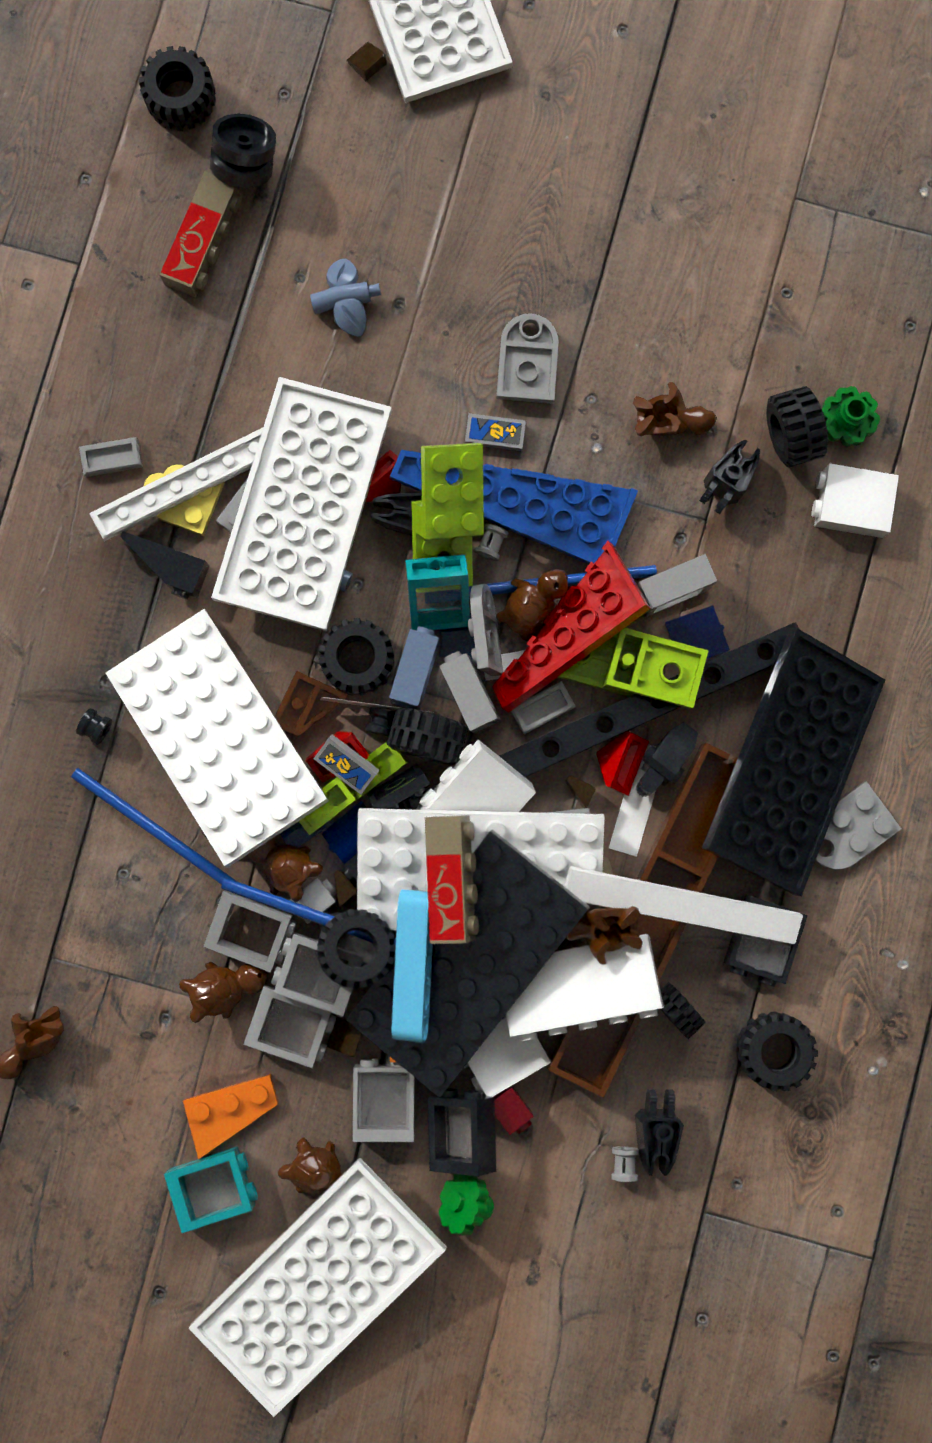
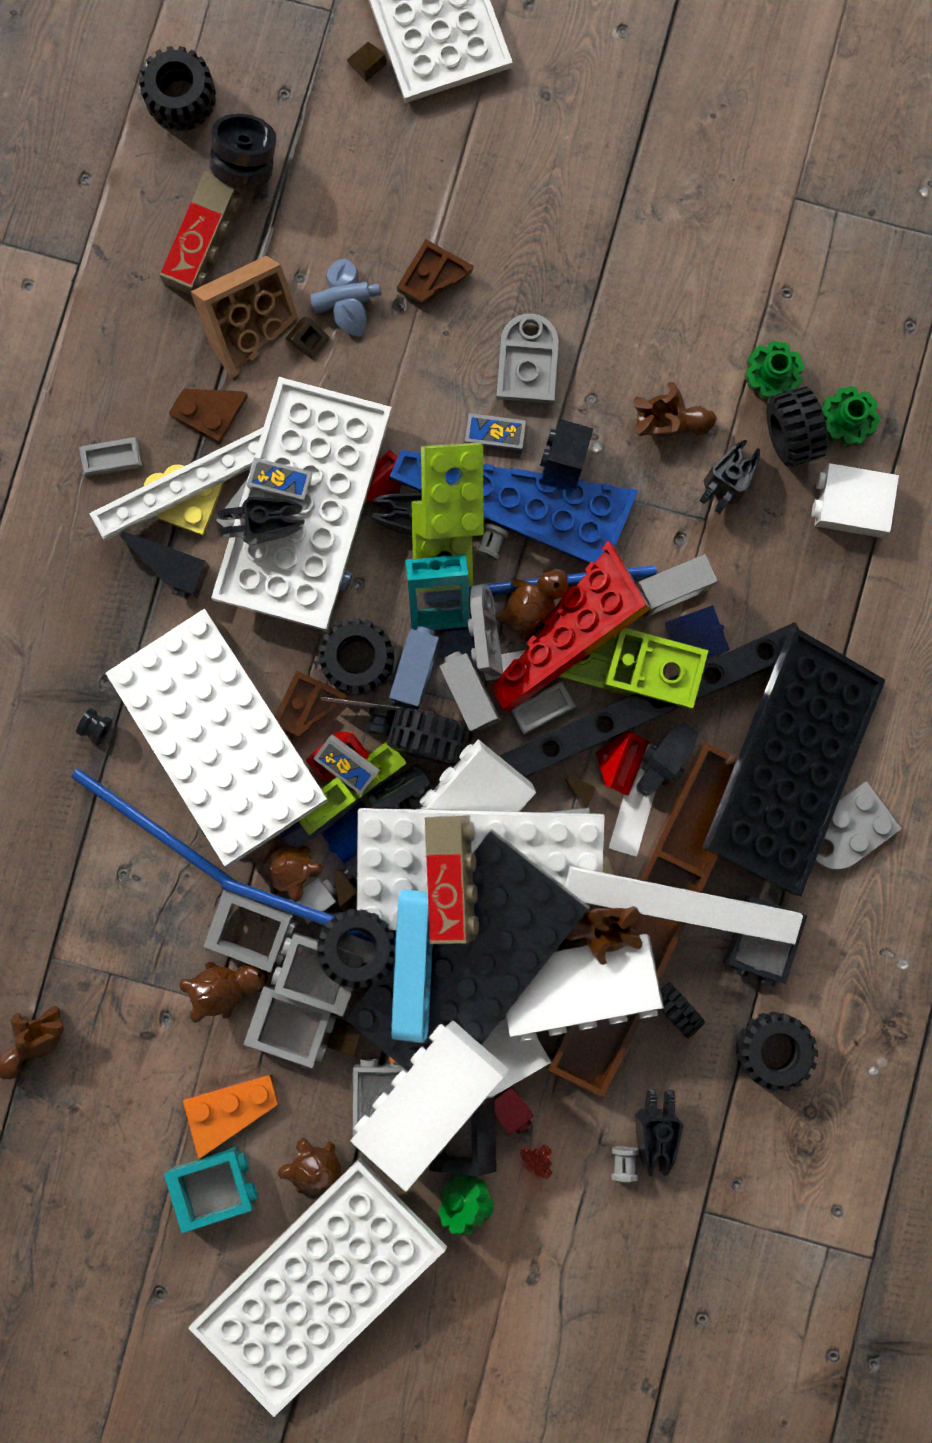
(208, 410): none -> reddish brown wing
(245, 311): none -> medium nougat wedge
(261, 520): none -> black hinge
(279, 479): none -> tile
(307, 337): none -> dark brown slope
(428, 1104): none -> white brick
(432, 273): none -> reddish brown wing
(537, 1160): none -> clear red plant
(567, 453): none -> black brick
(773, 369): none -> green plant

